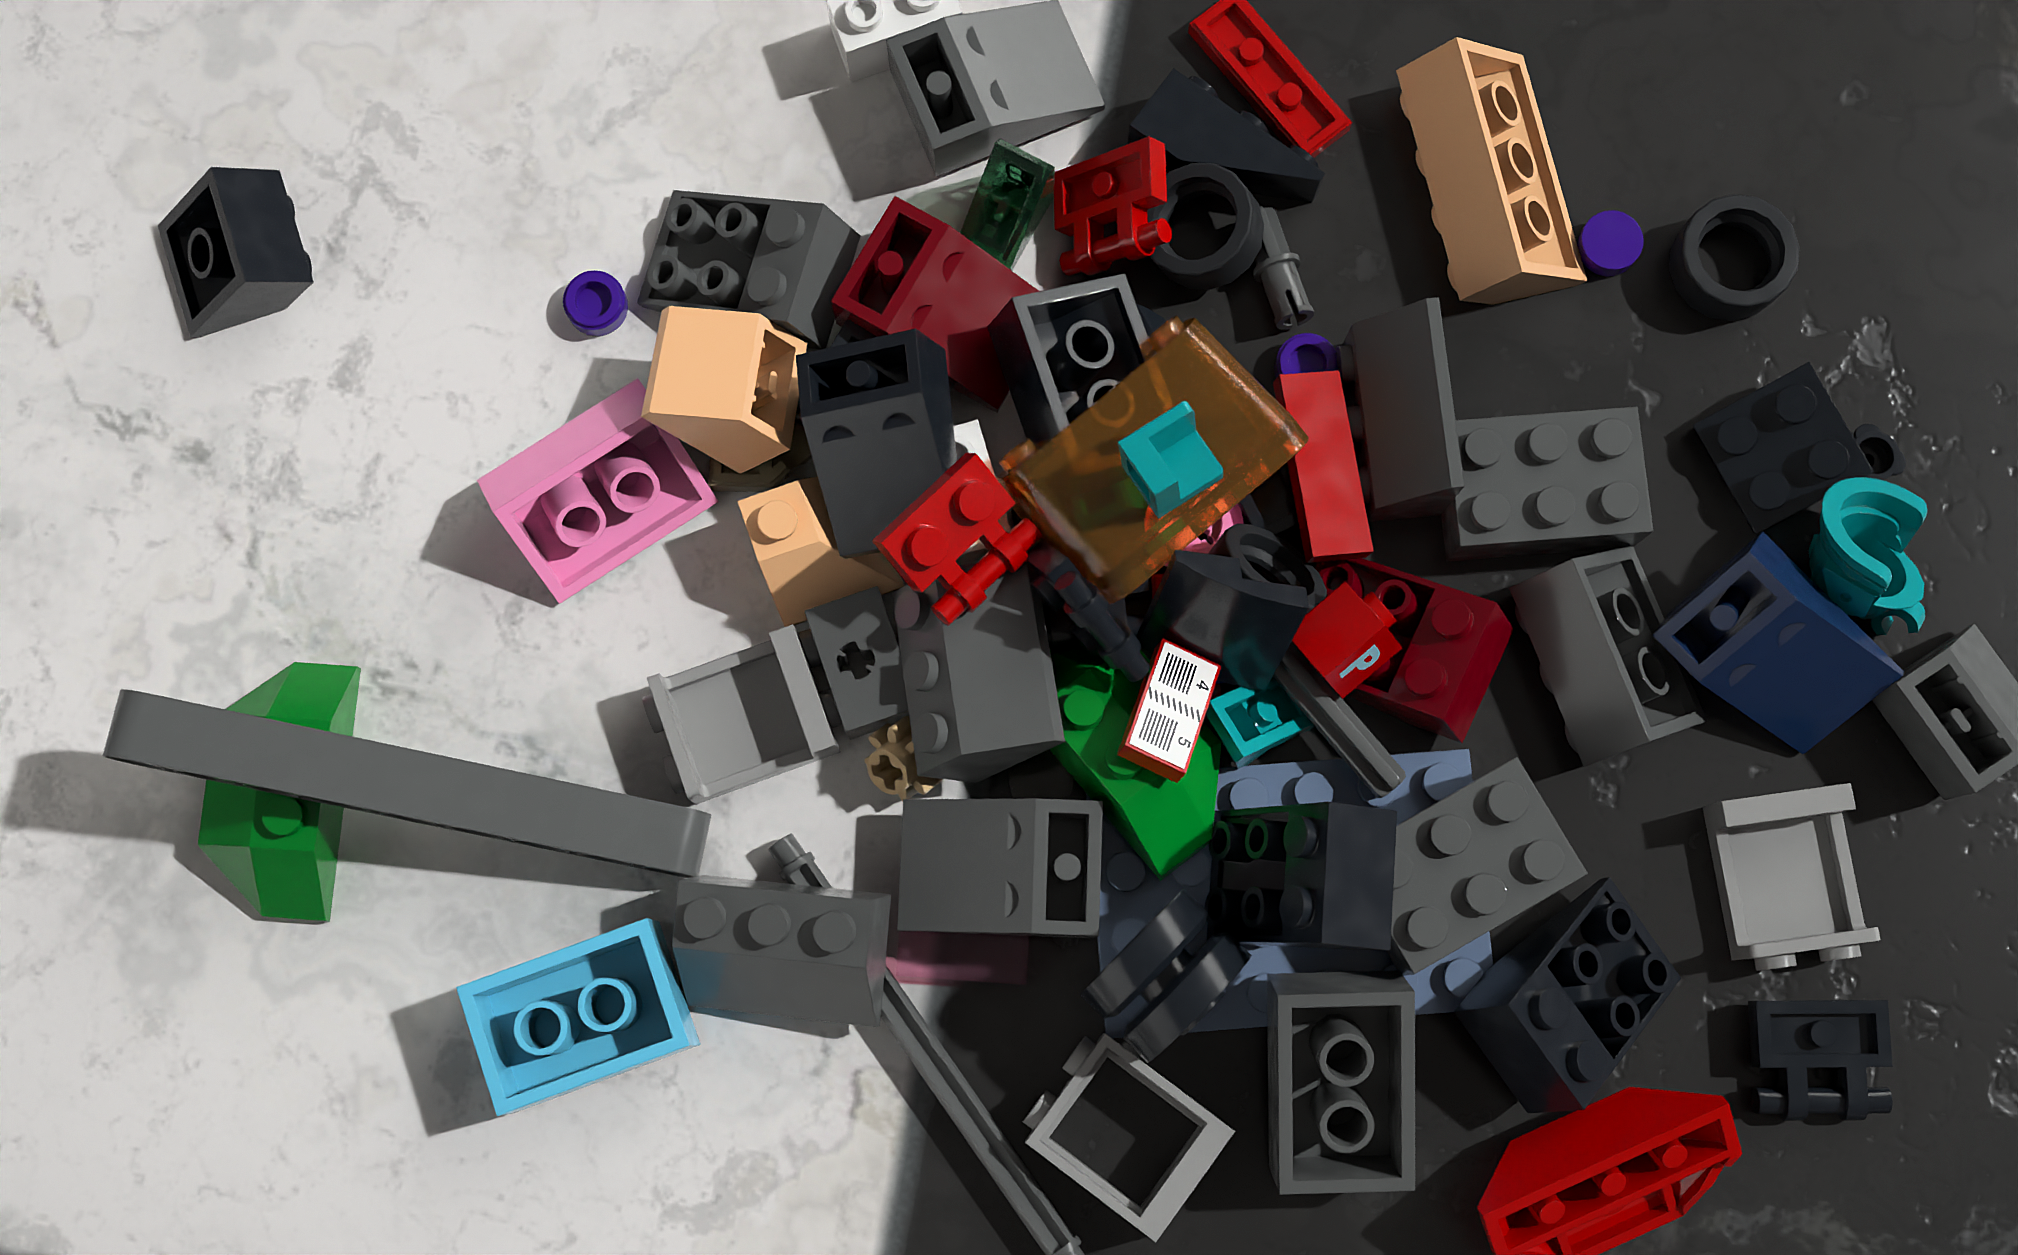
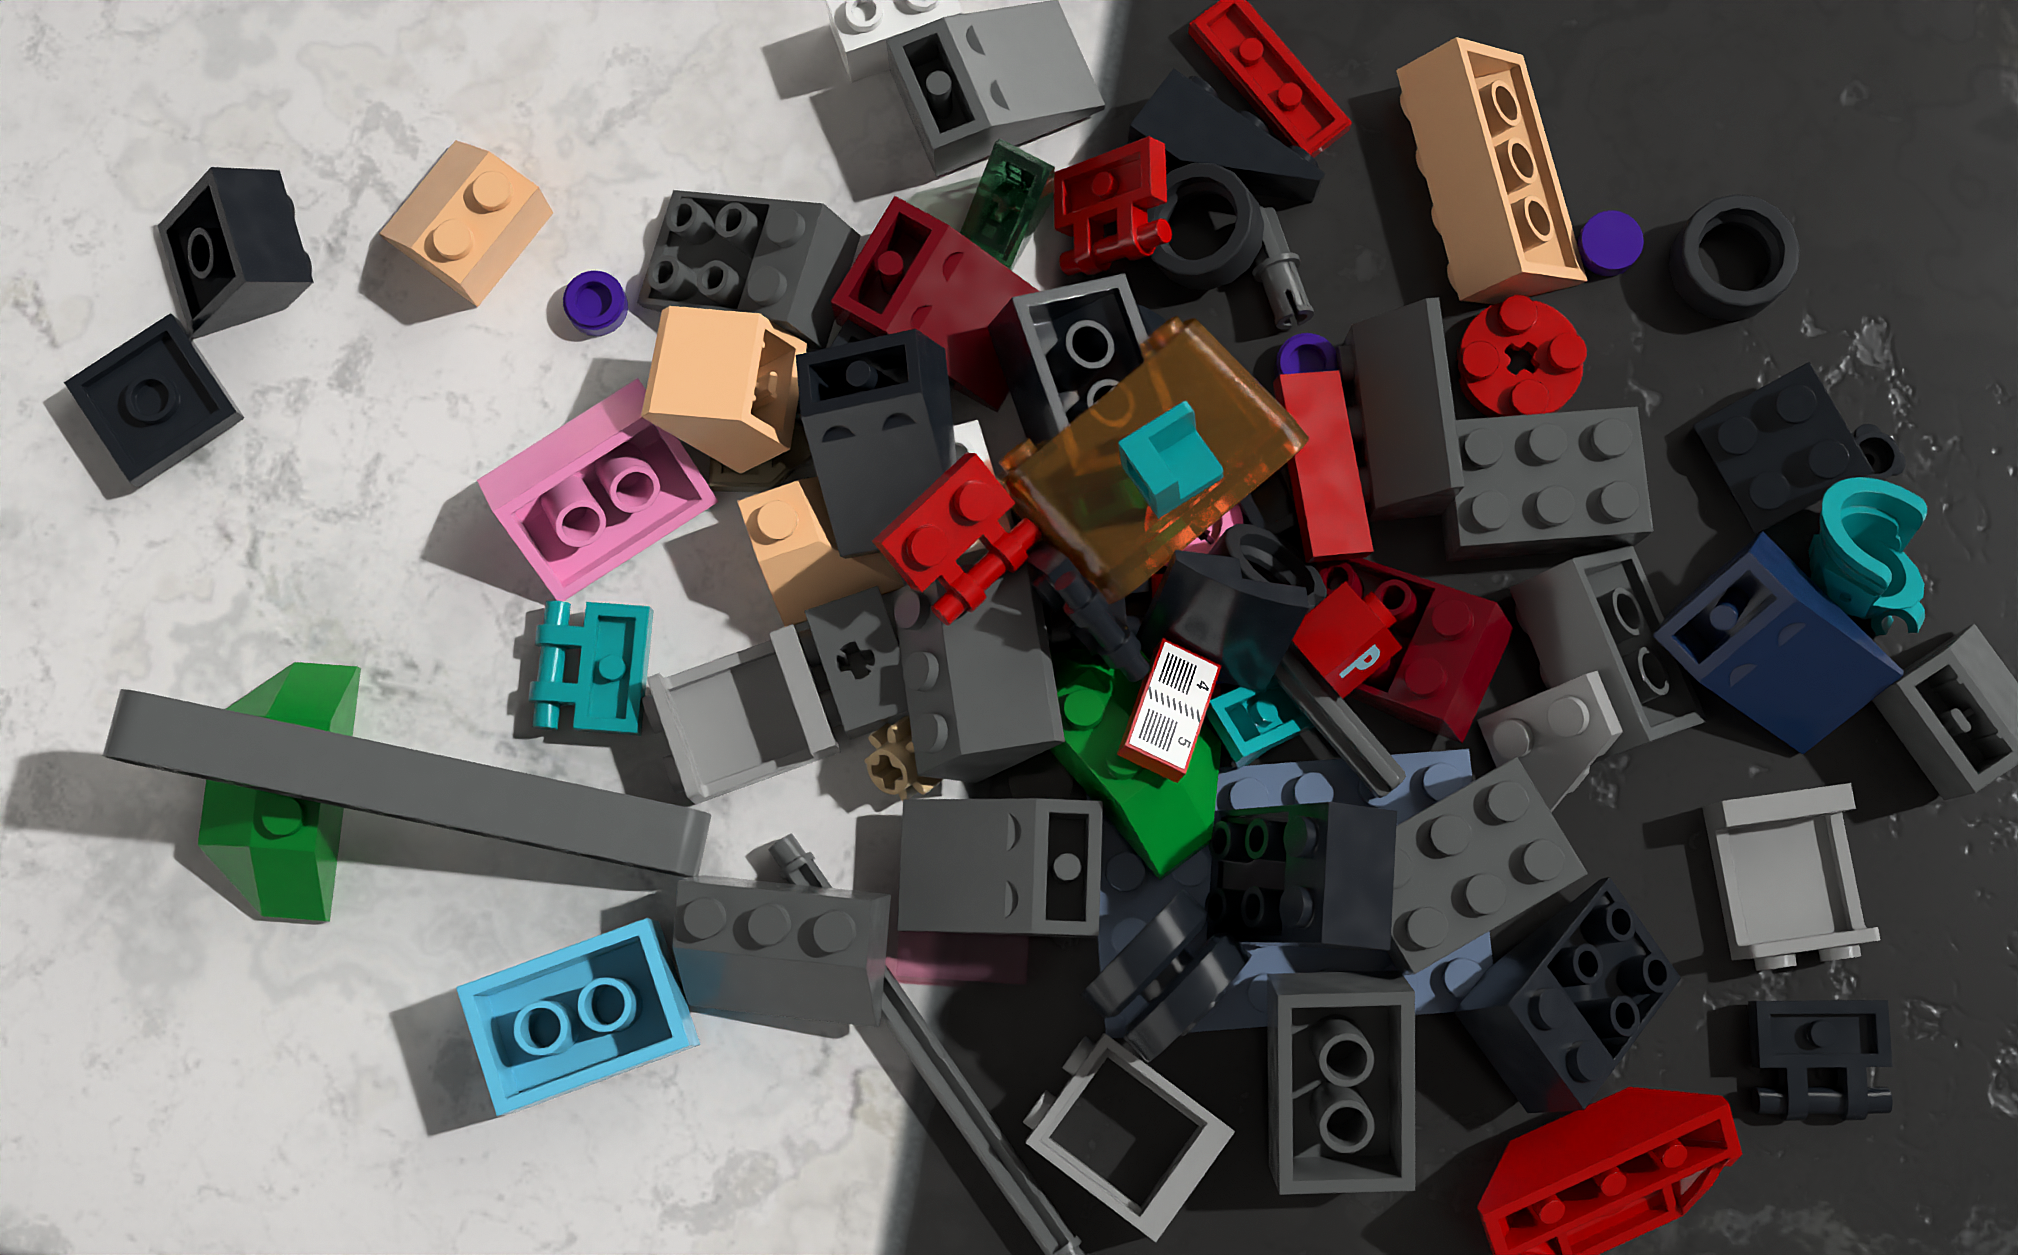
(154, 400): none -> black plate
(469, 220): none -> light nougat slope
(610, 669): none -> teal plate
(1520, 325): none -> red plate
(1555, 734): none -> light grey wing

